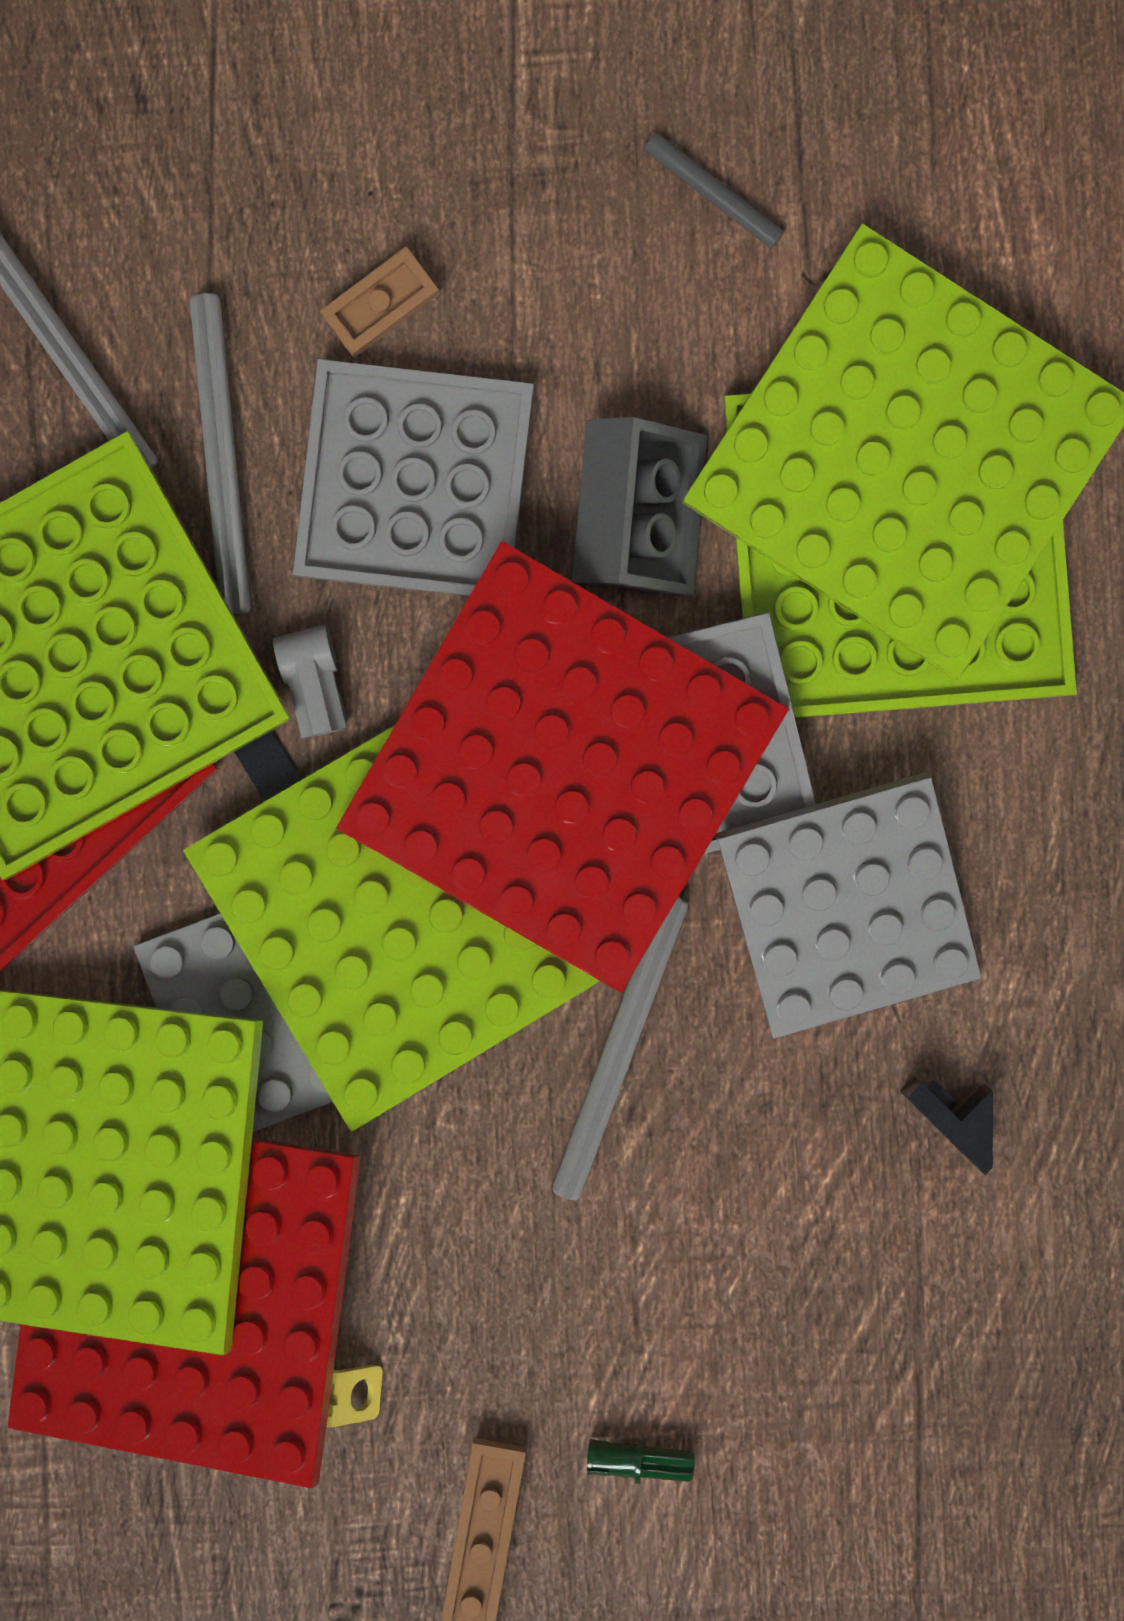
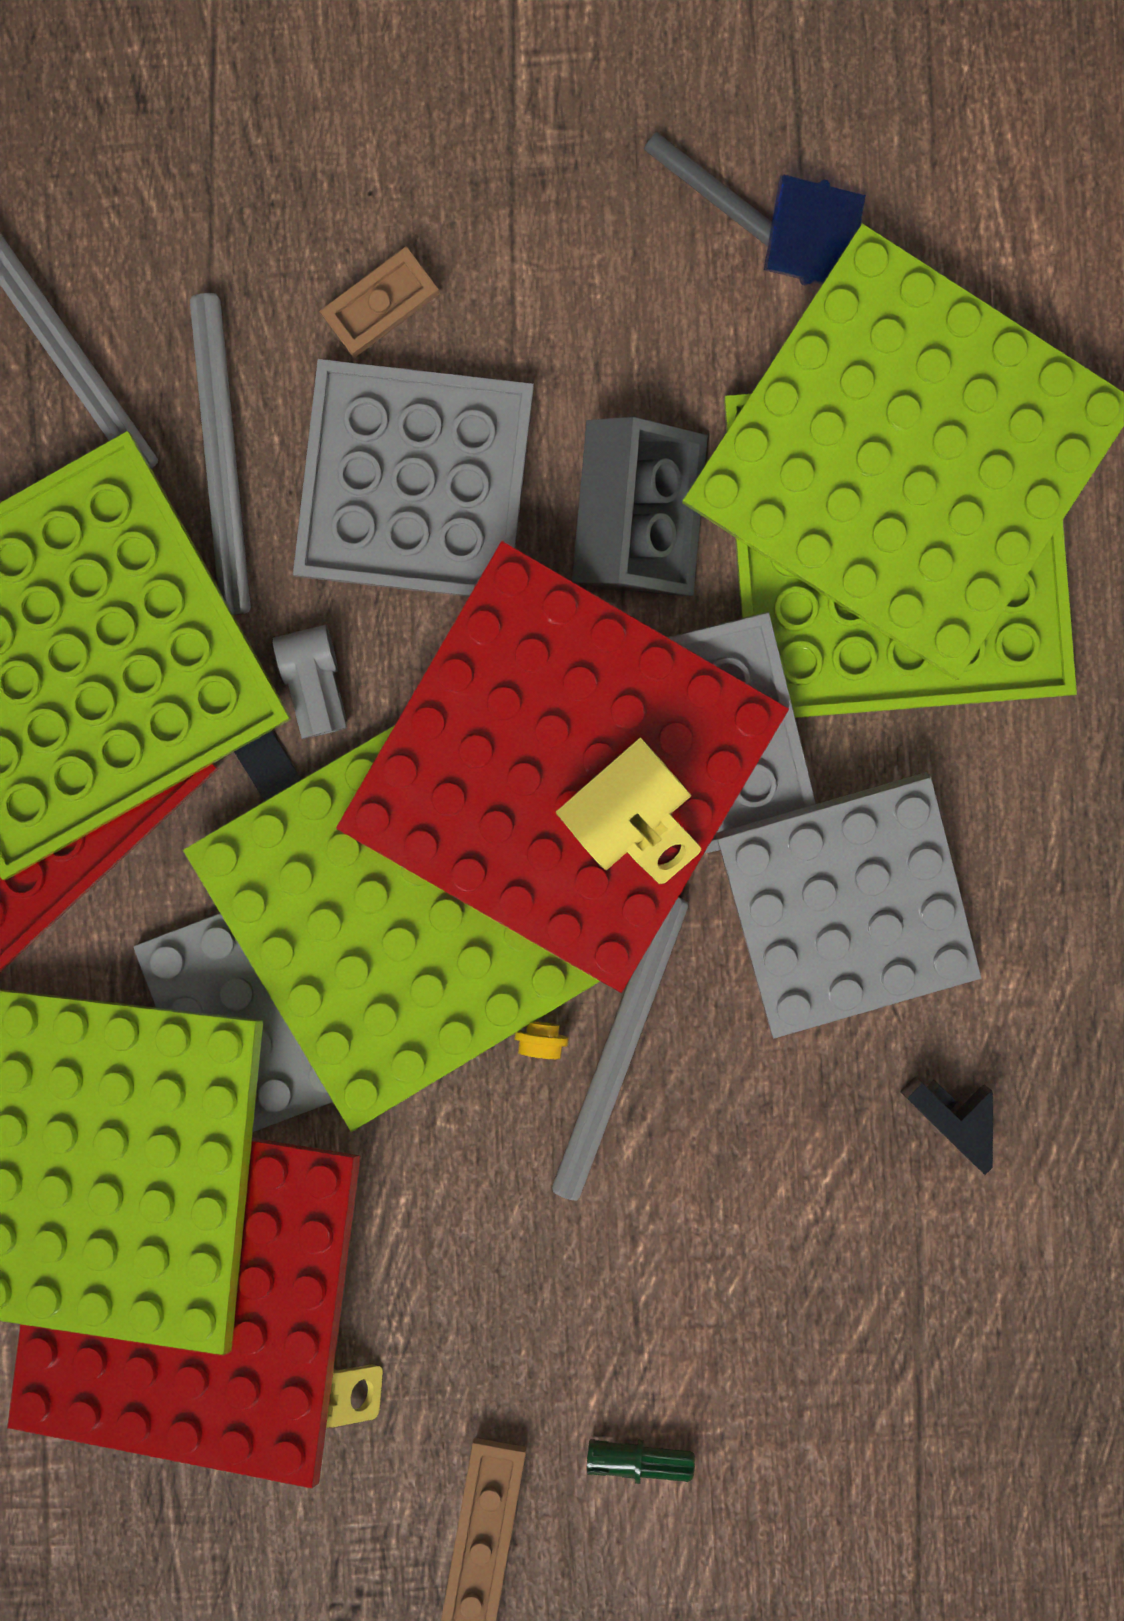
(541, 1040): none -> yellow plate
(631, 813): none -> light yellow piece
(811, 228): none -> clear blue piece

